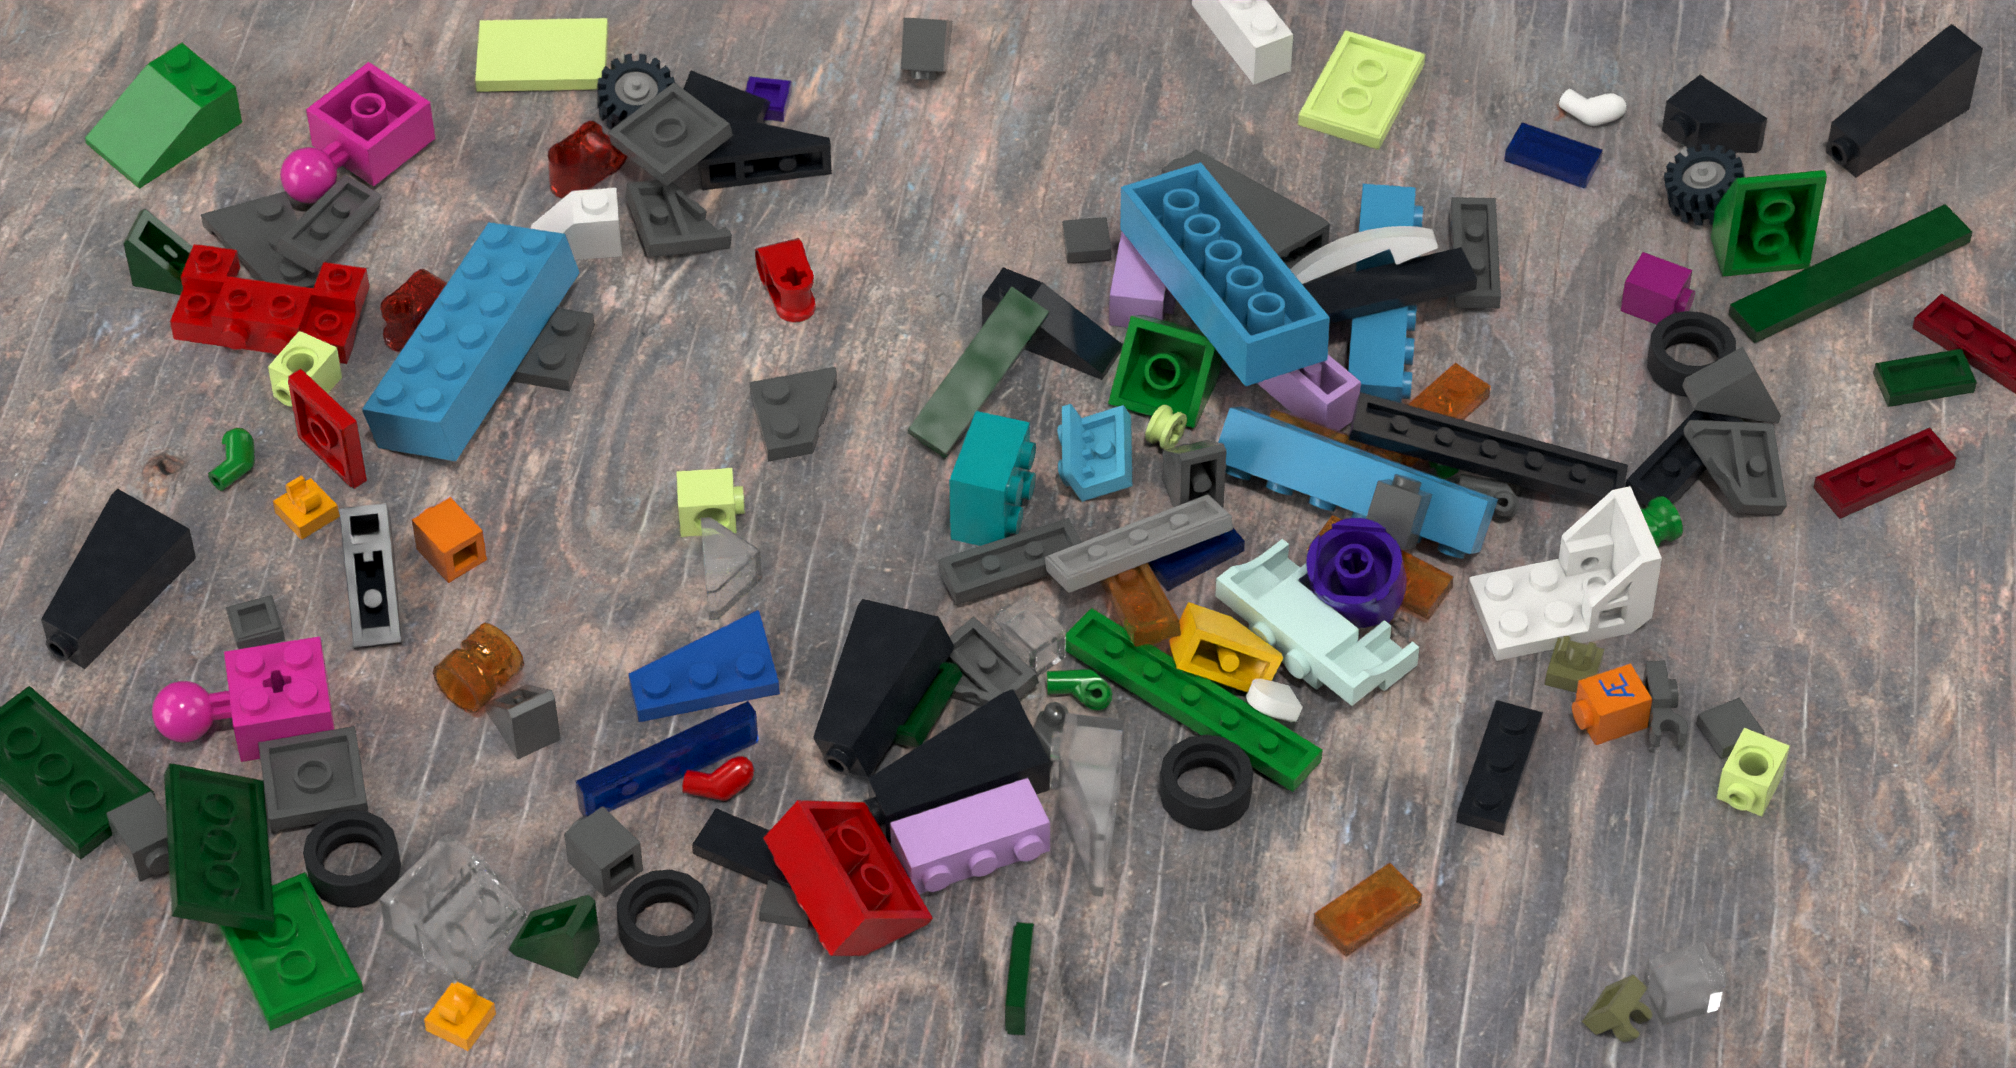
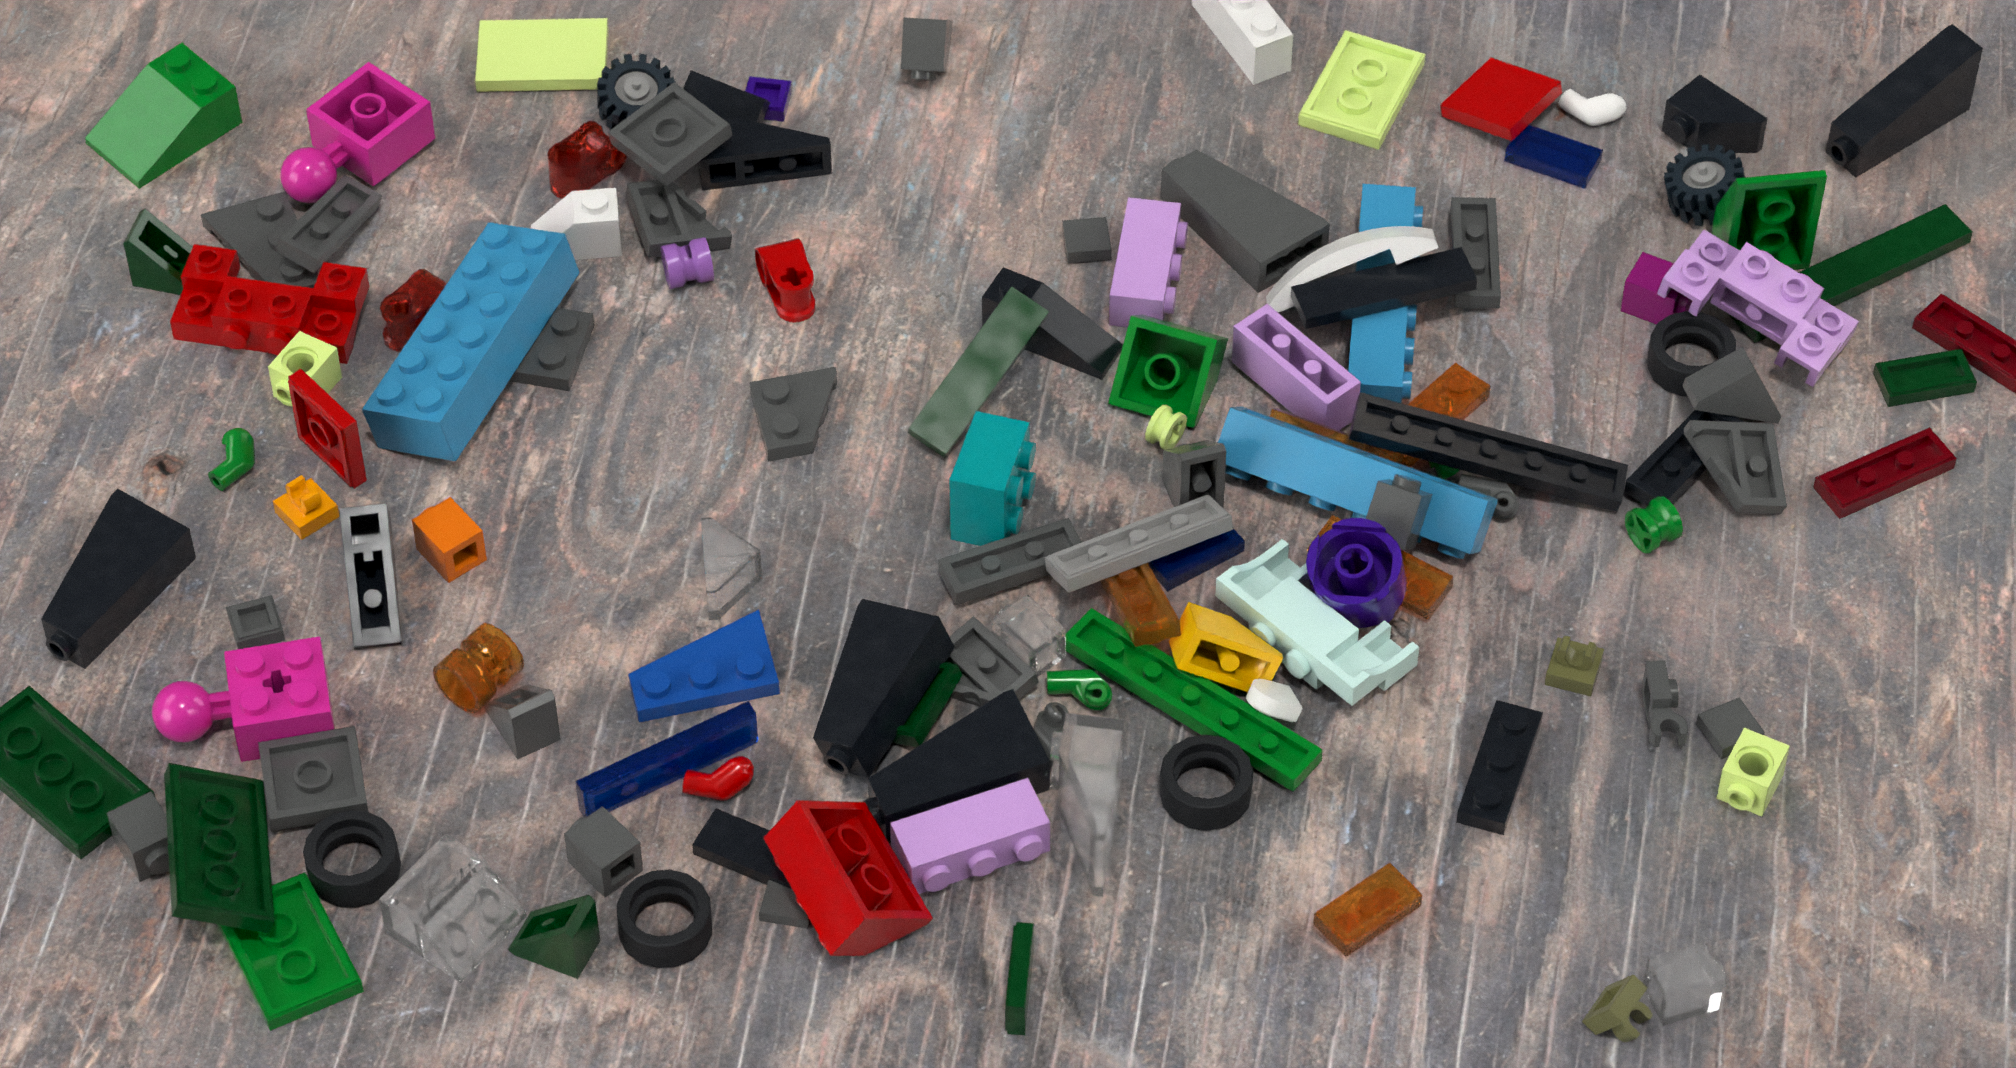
(460, 1016): light orange tile -> none
(687, 263): none -> medium lavender wheel
(708, 495): yellowish green brick -> none
(1095, 451): medium azure bracket -> none
(1224, 274): dark azure brick -> none
(1501, 99): none -> red tile
(1591, 593): white bracket -> none
(1612, 704): orange brick -> none
(1765, 297): none -> lavender bracket

